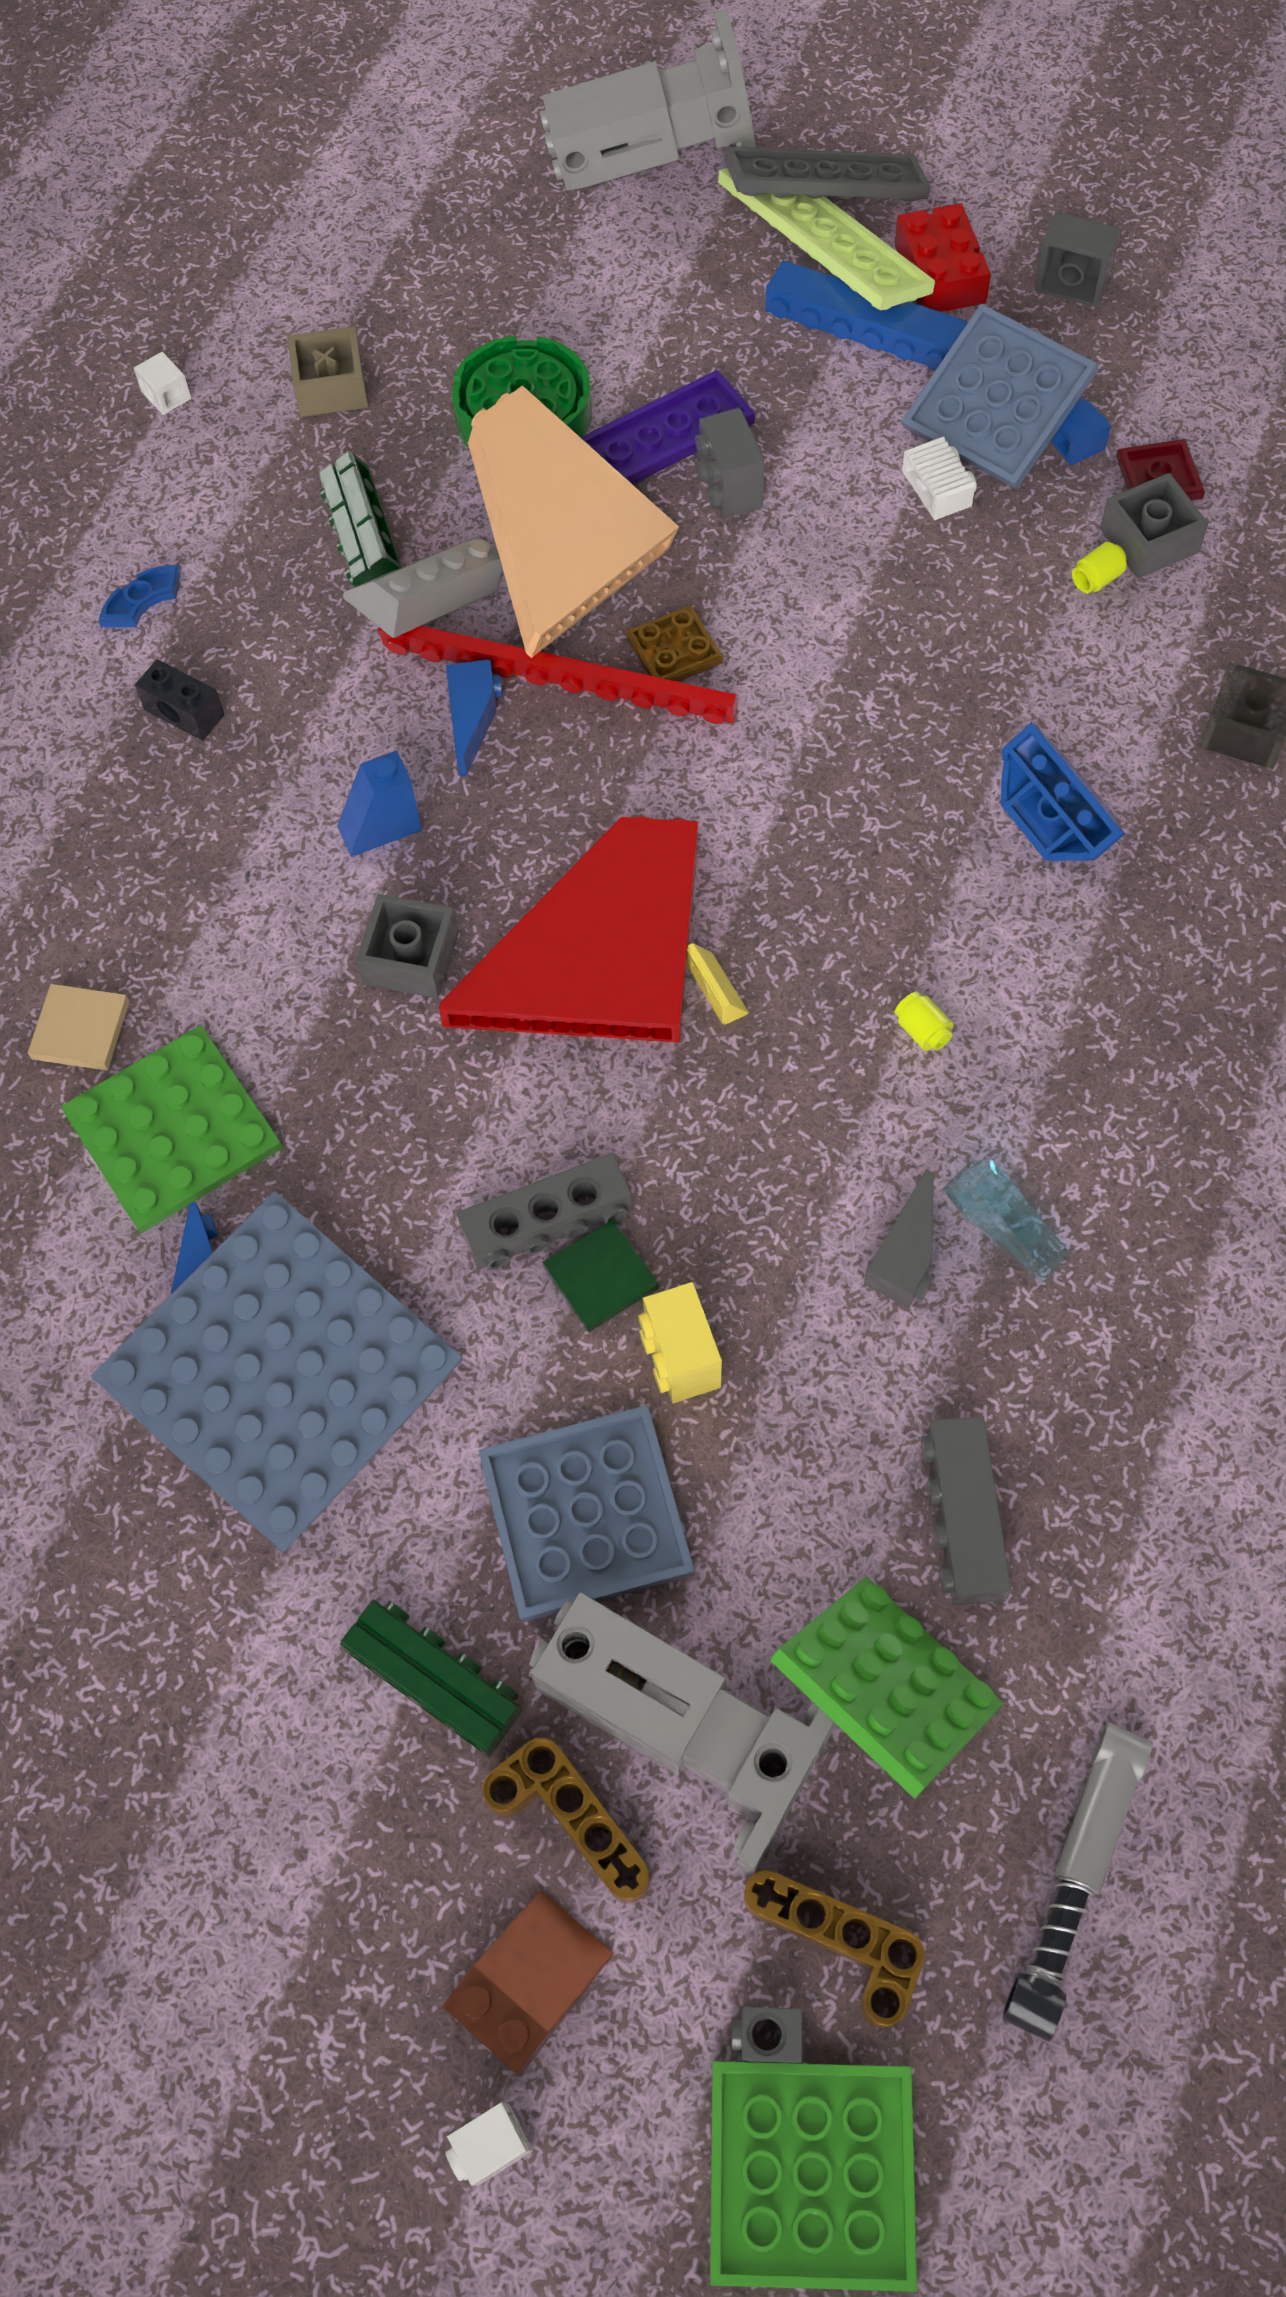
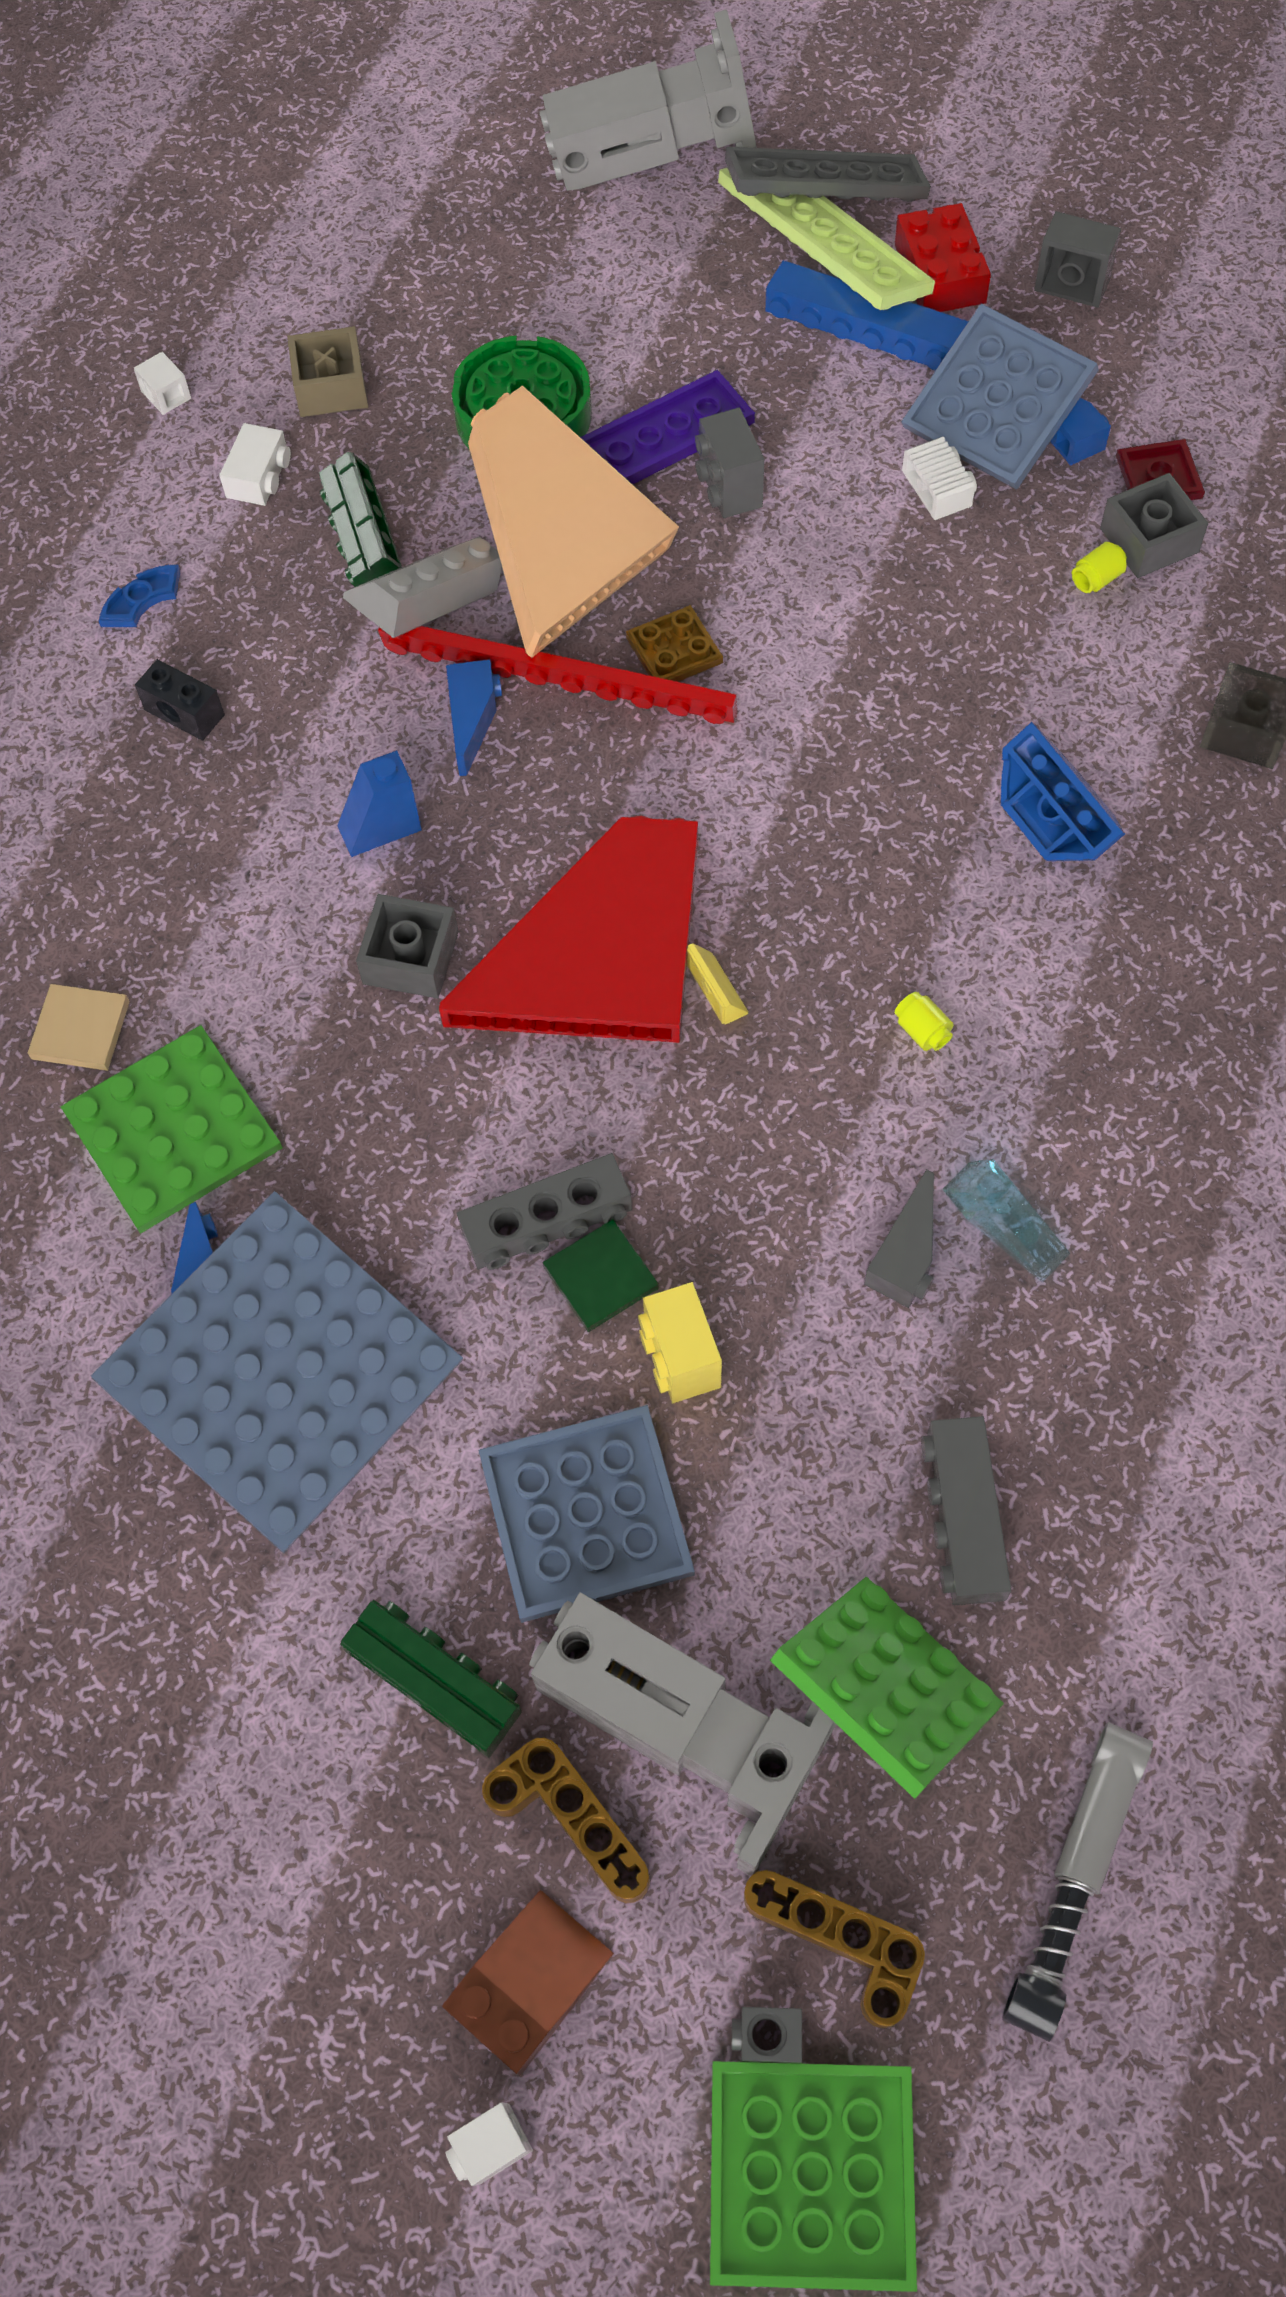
(255, 464): none -> white brick

